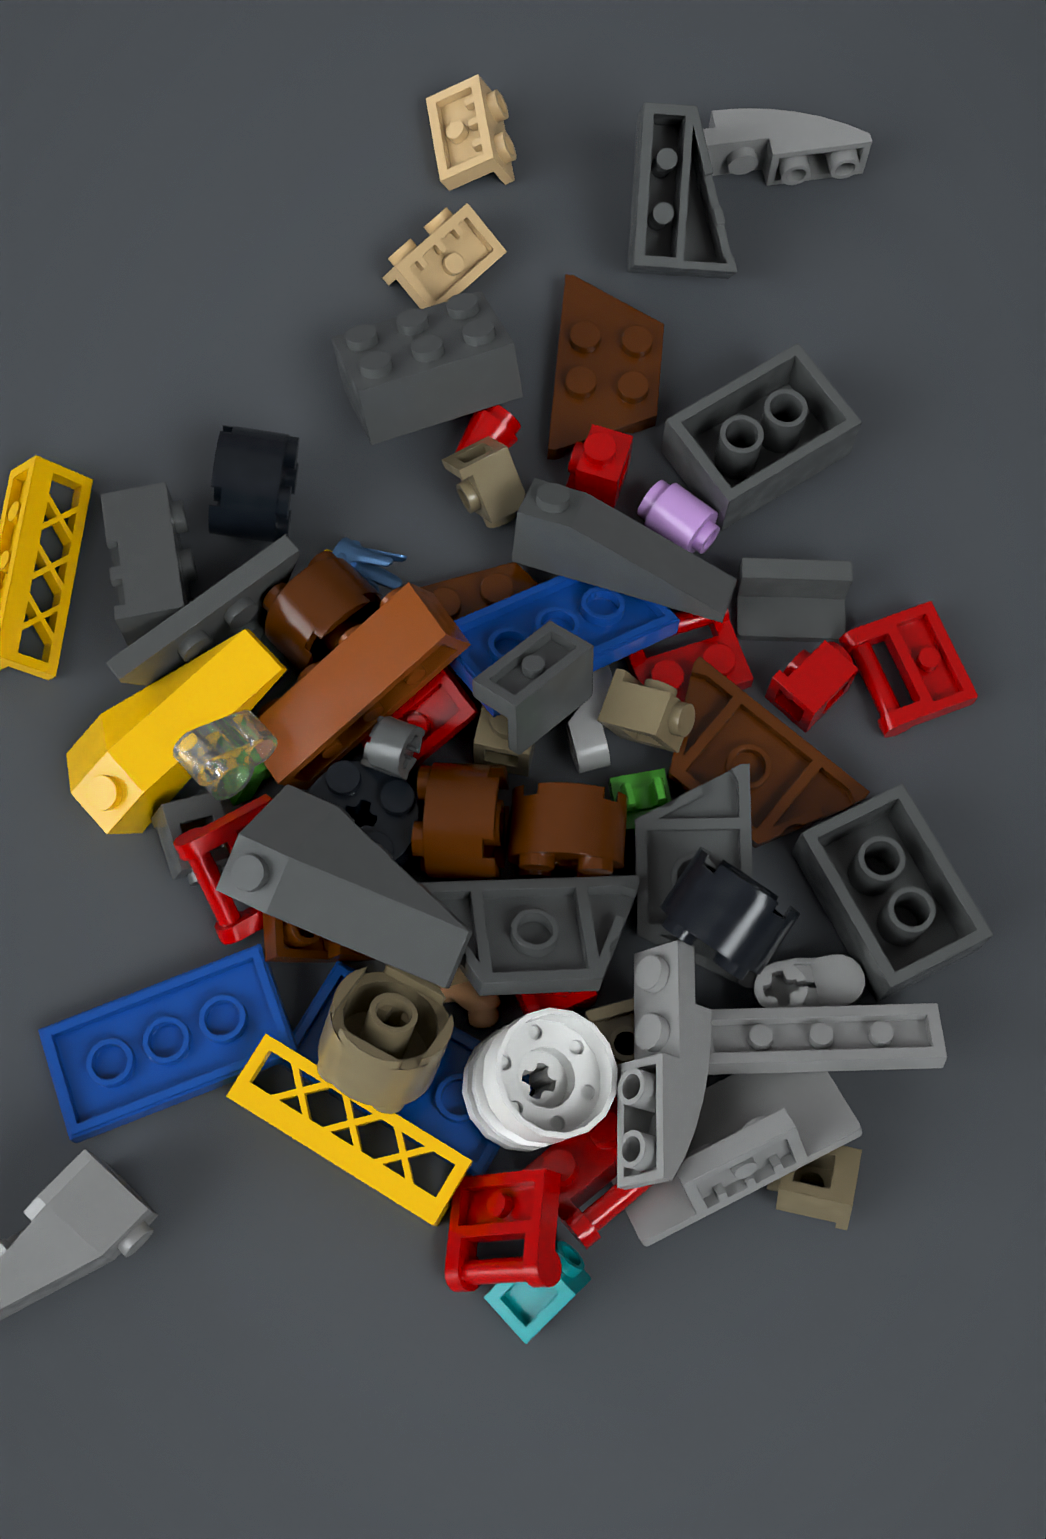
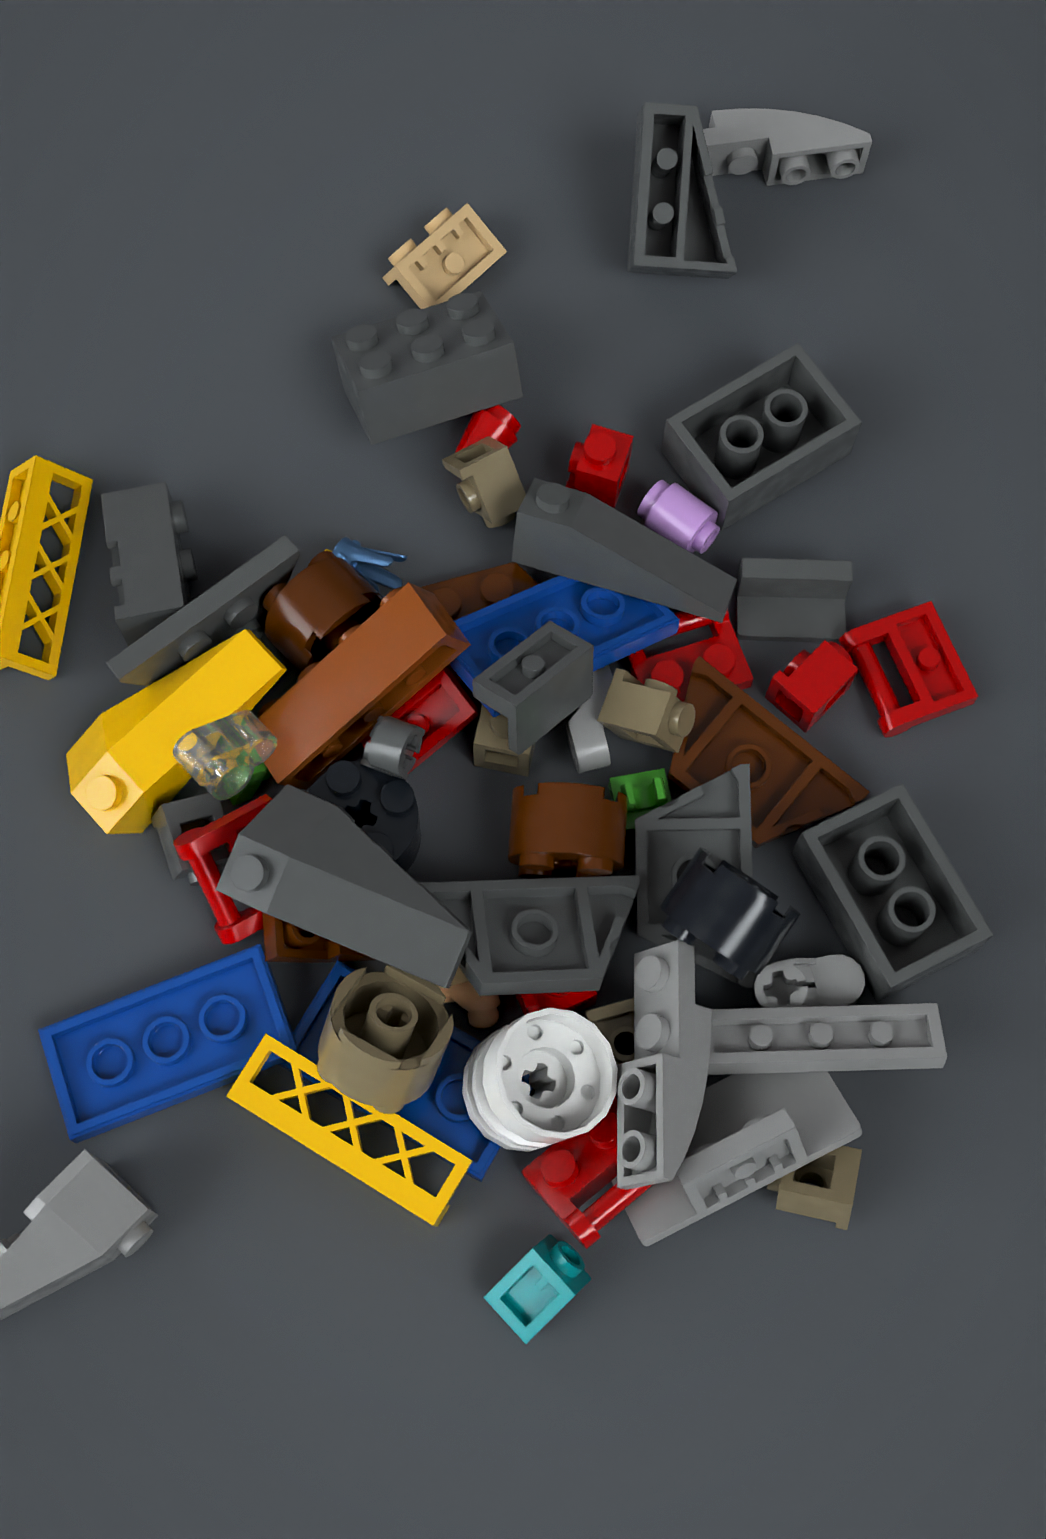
(253, 483): black brick -> none
(462, 821): reddish brown brick -> none
(470, 133): tan bracket -> none
(504, 1209): red plate -> none
(603, 367): reddish brown wing -> none

